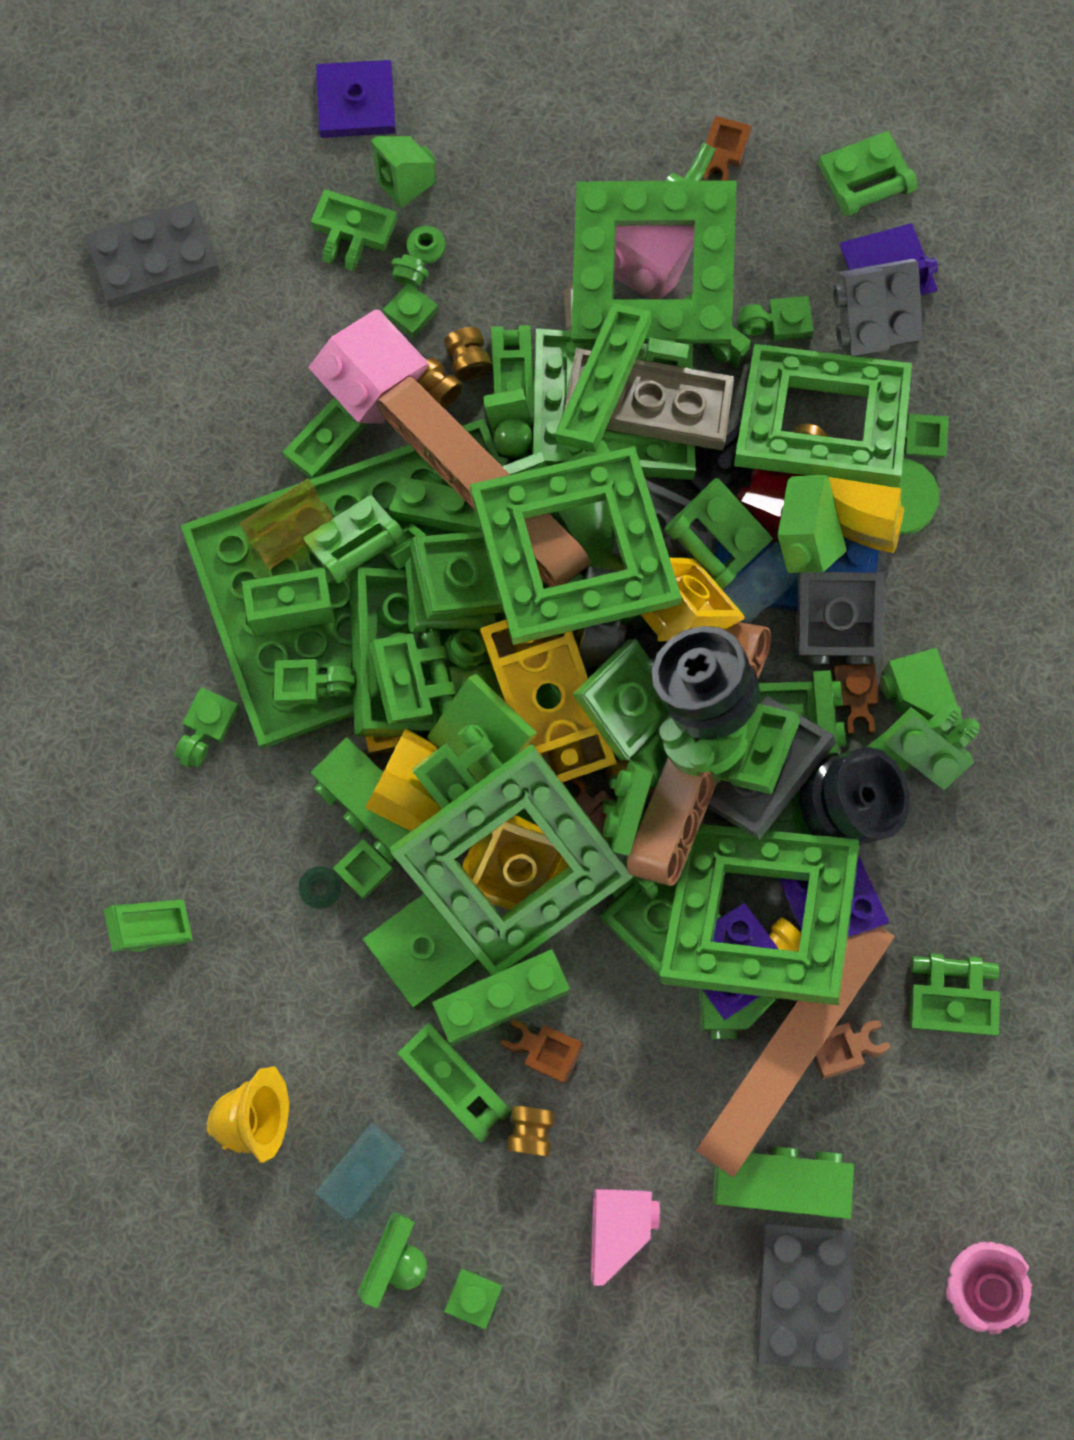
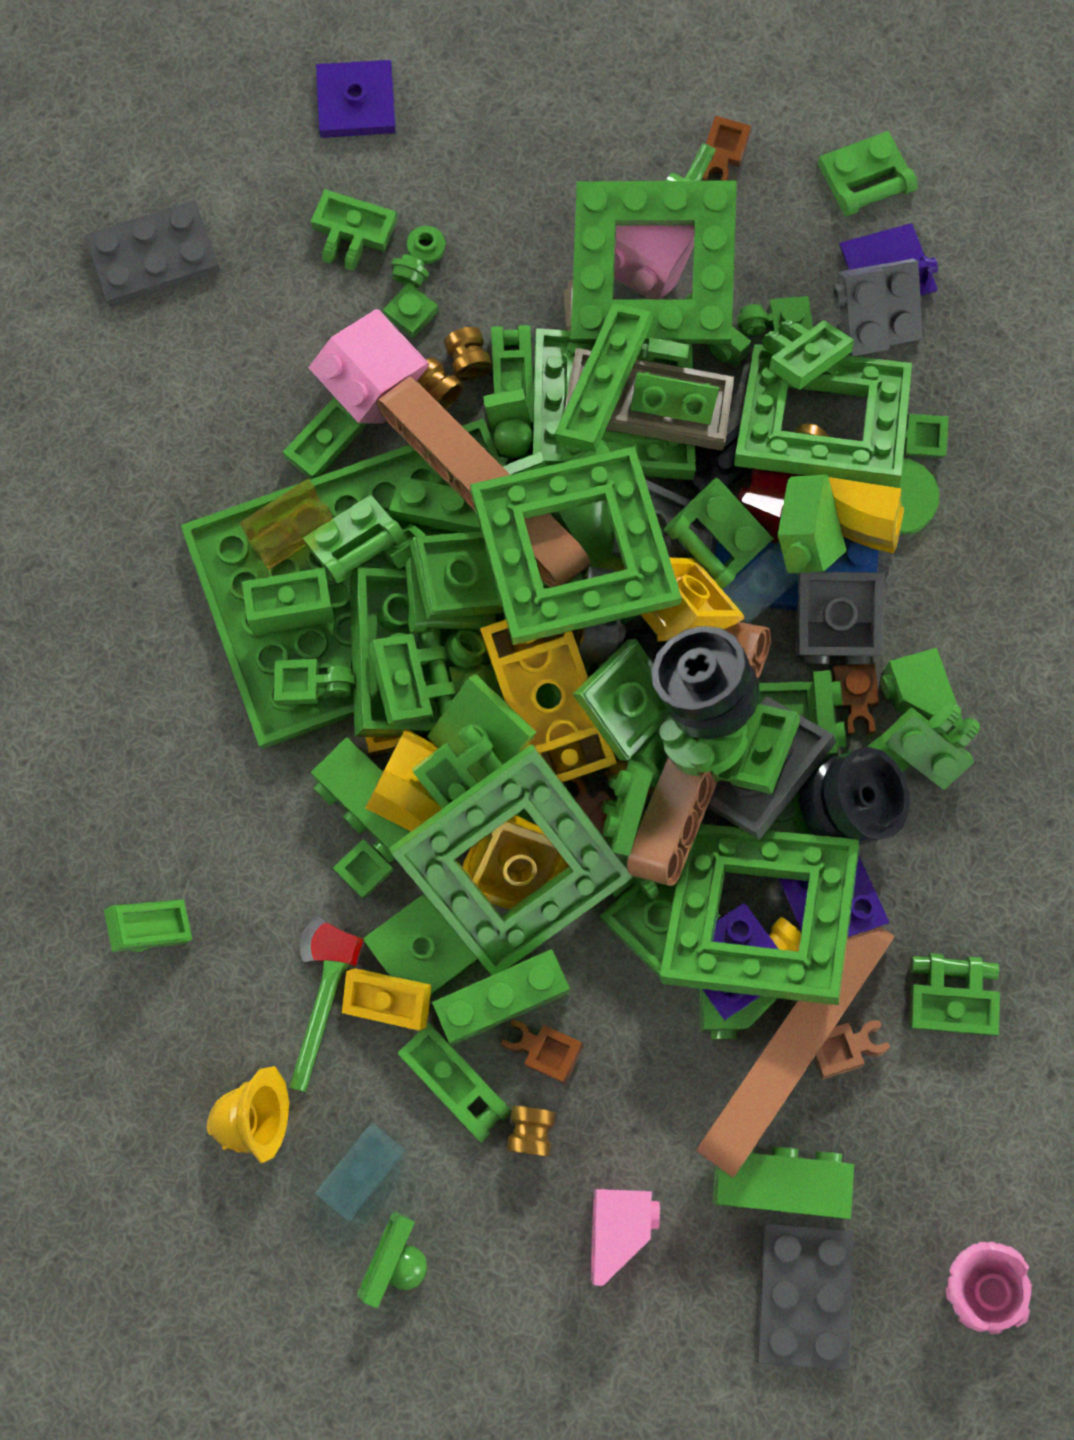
(208, 717): bright green plate -> none
(320, 874): clear green plate -> none
(337, 950): none -> piece
(386, 999): none -> yellow plate
(402, 167): bright green slope -> none
(473, 1298): bright green plate -> none
(674, 398): none -> bright green hinge
(805, 354): none -> bright green hinge

